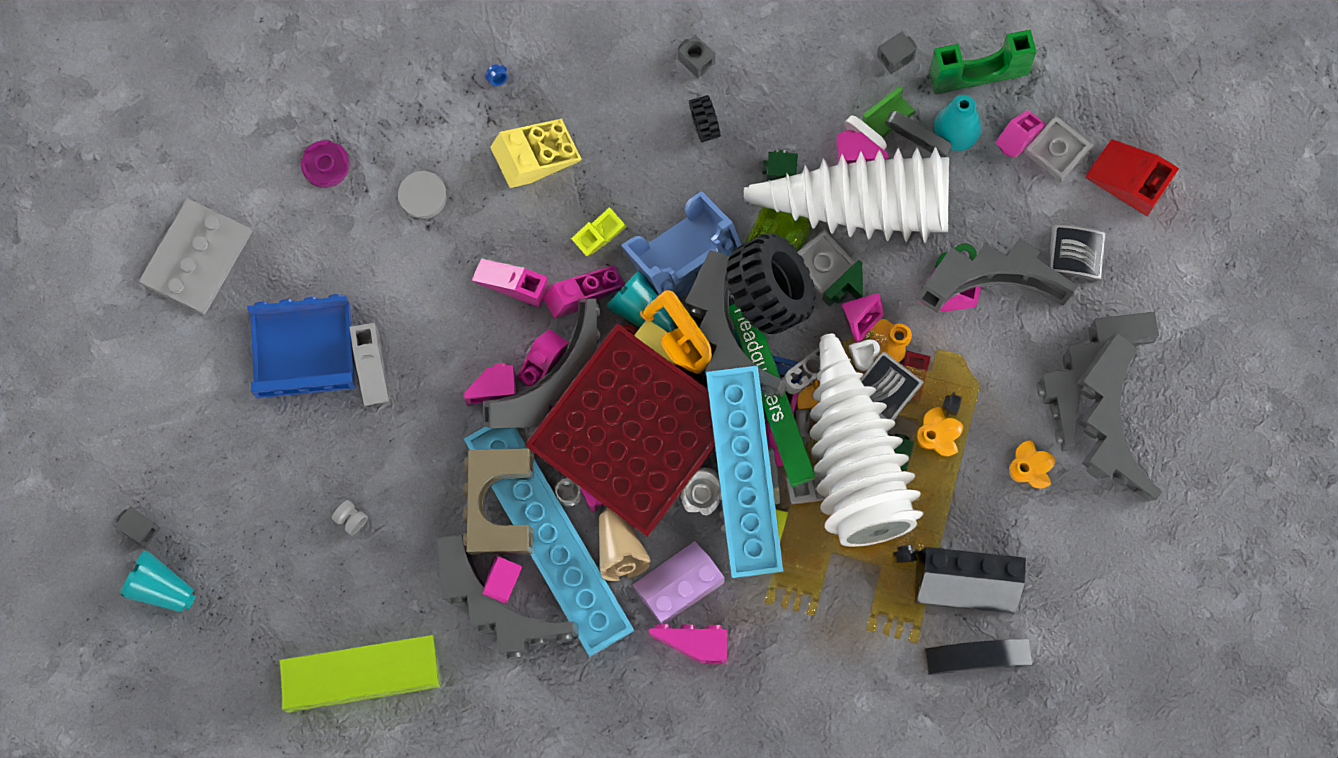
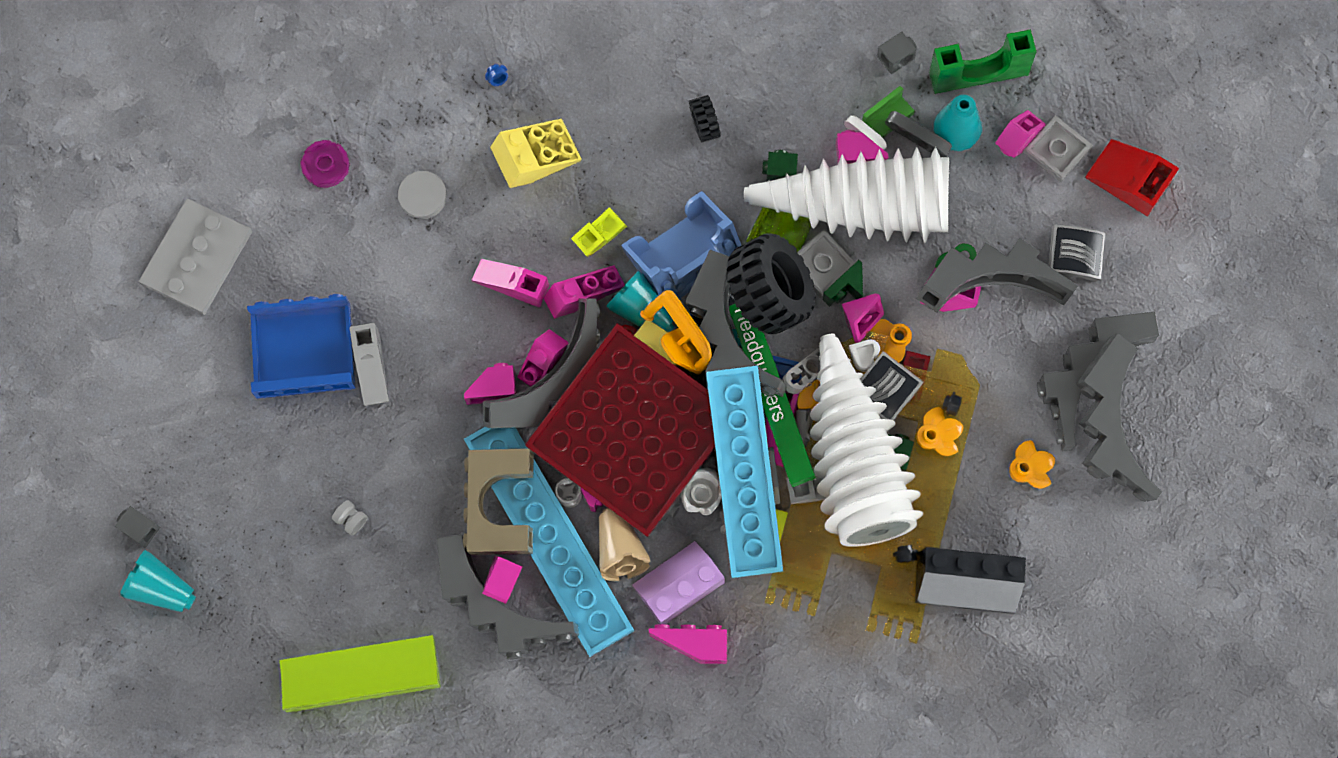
(698, 65): dark grey brick -> none
(978, 655): black slope -> none

